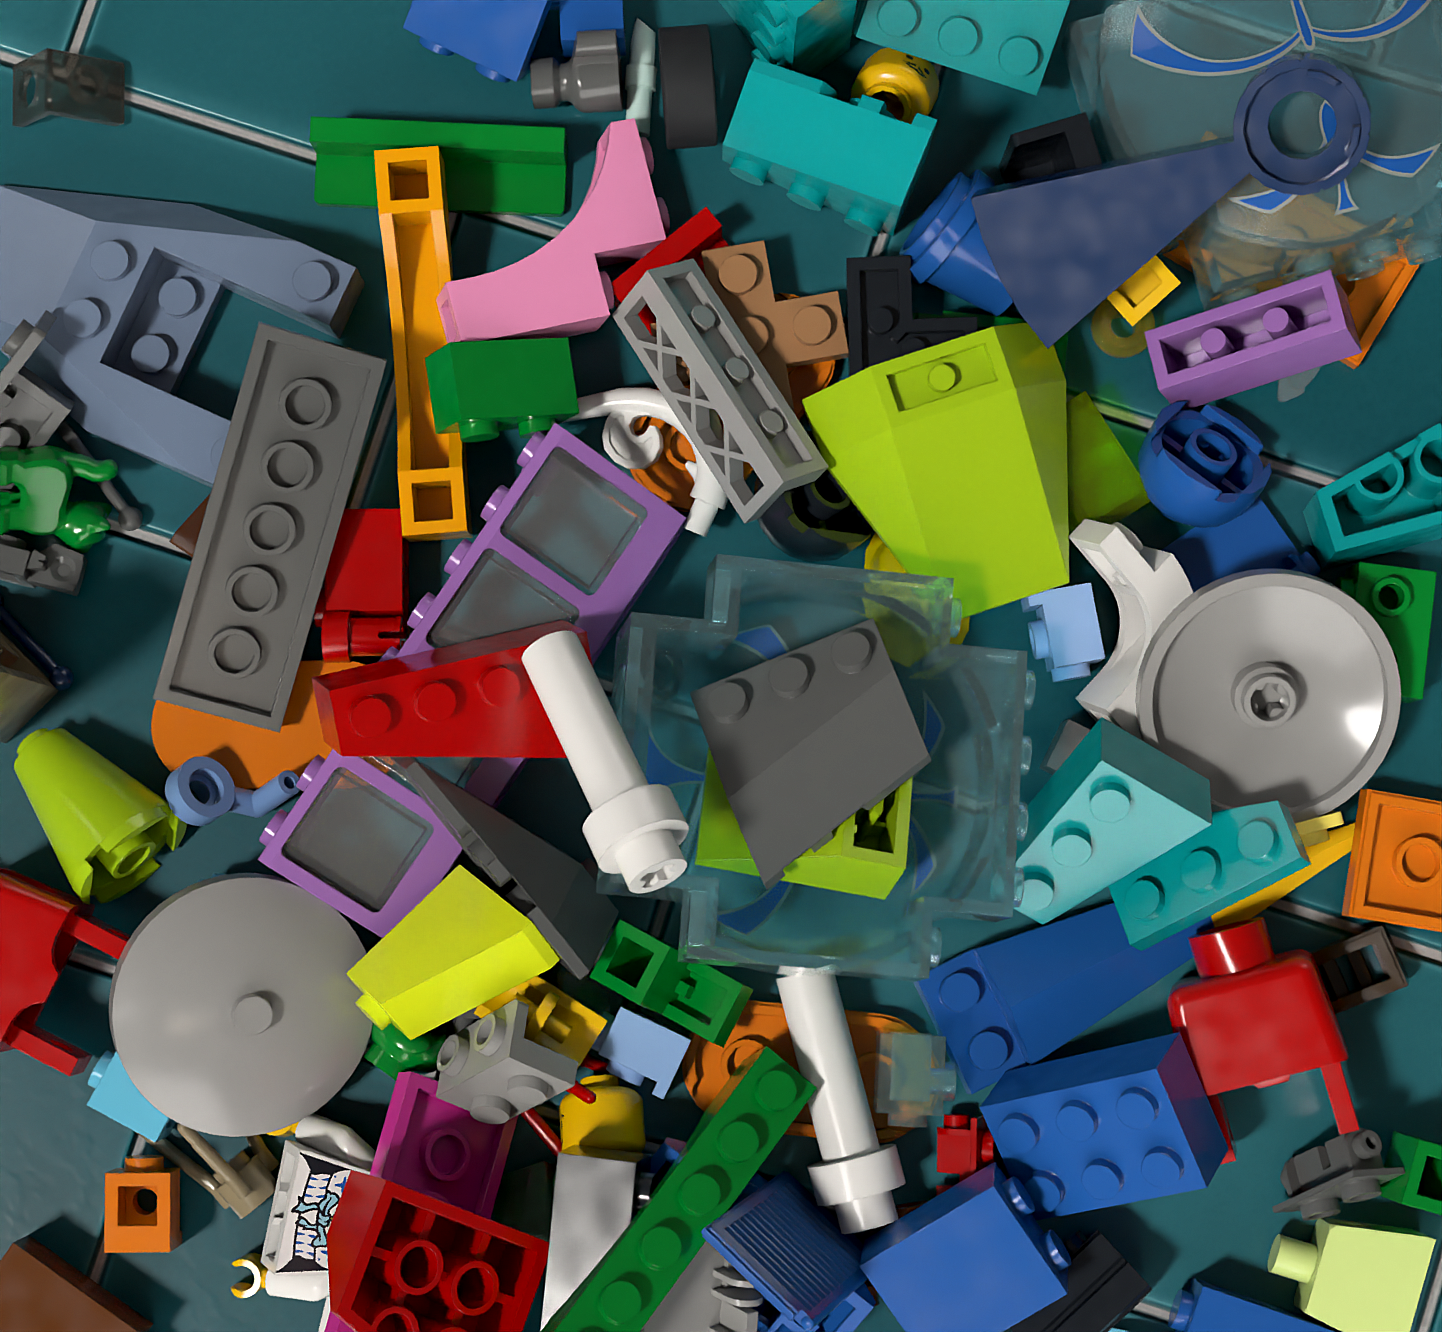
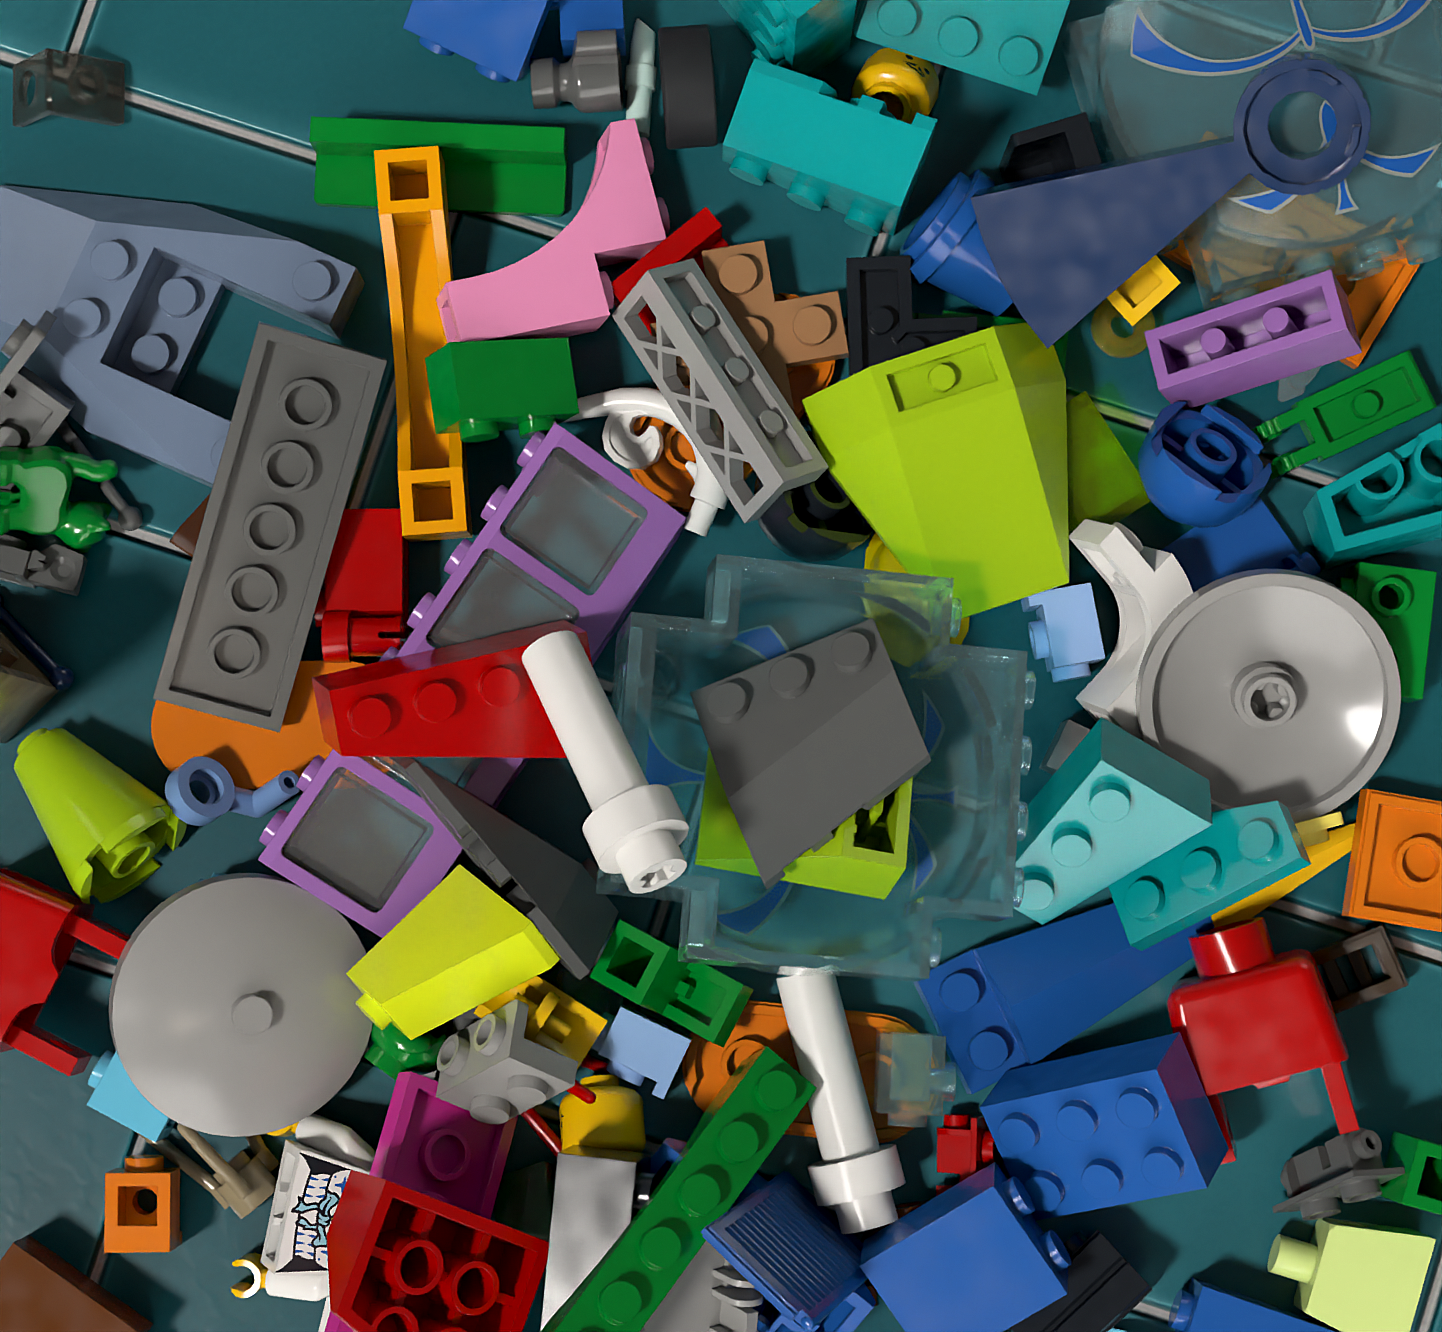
(1351, 412): none -> green hinge

